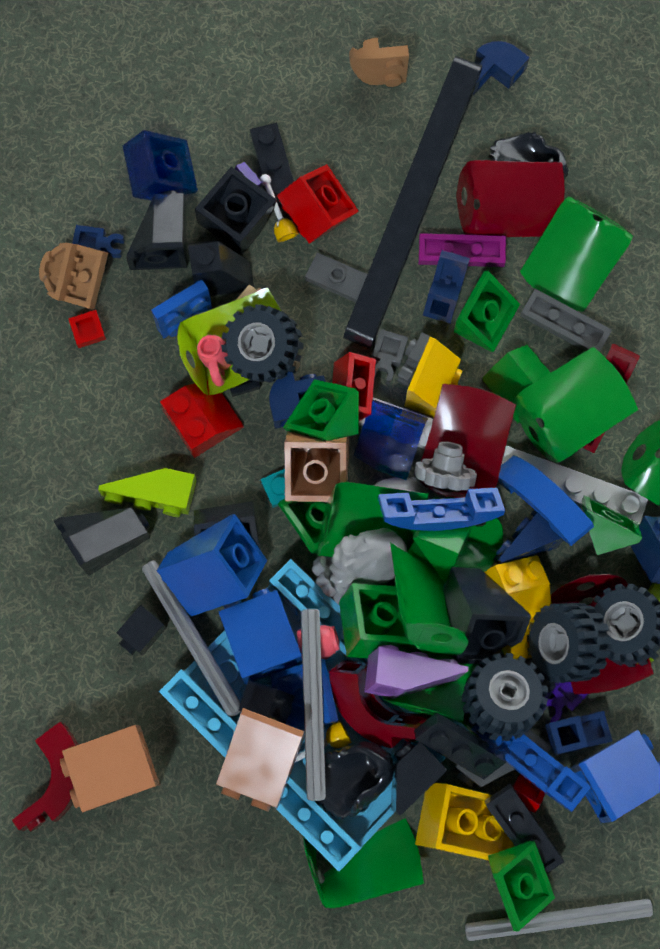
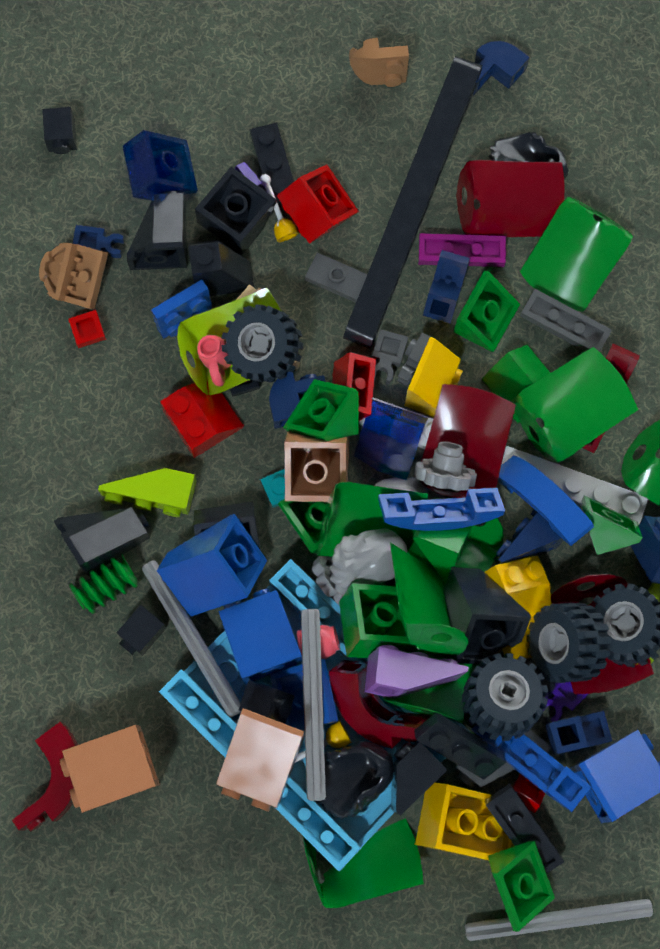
(59, 130): none -> black brick
(104, 585): none -> green piece

